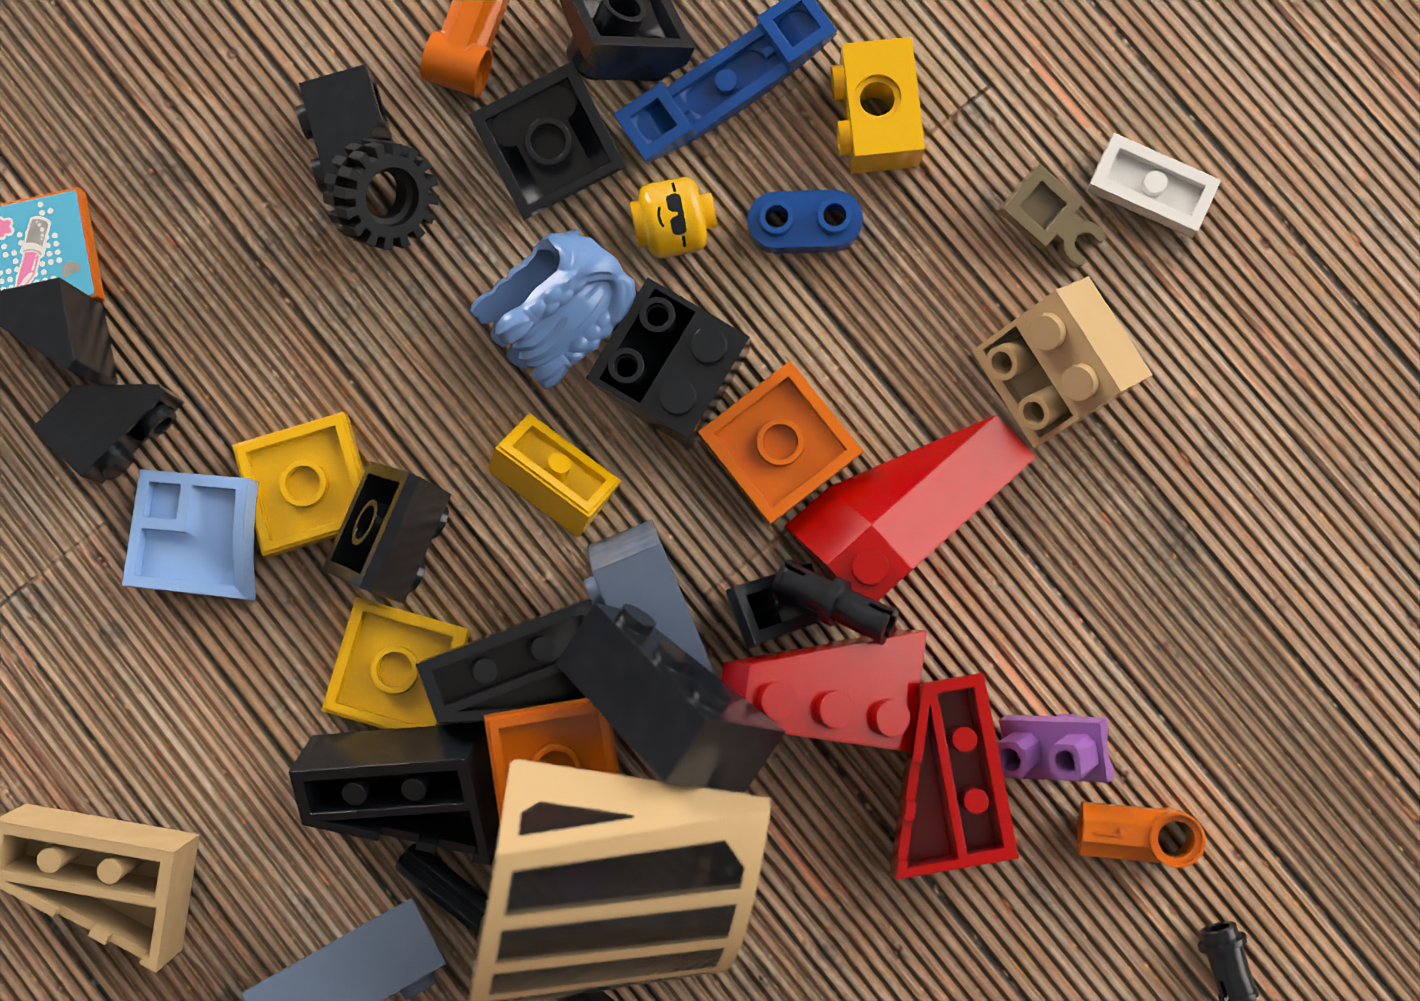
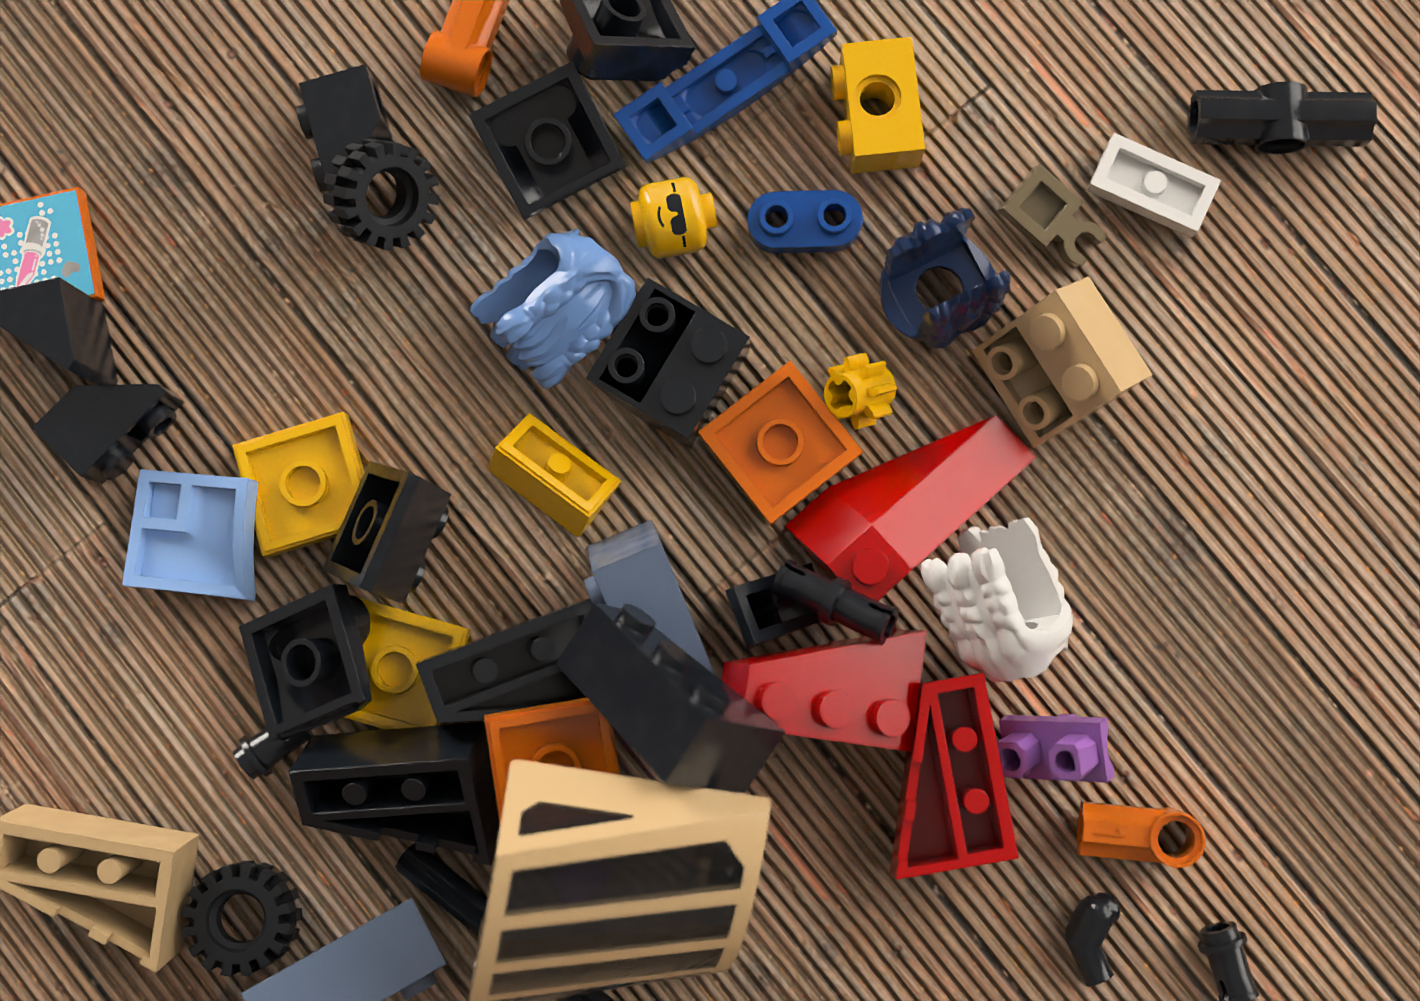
(206, 923): none -> black tyre
(259, 754): none -> black pin
(309, 661): none -> black slope
(860, 390): none -> yellow gear
(944, 247): none -> dark blue piece
(1001, 601): none -> white piece
(1086, 934): none -> black arm
(1281, 118): none -> black piece

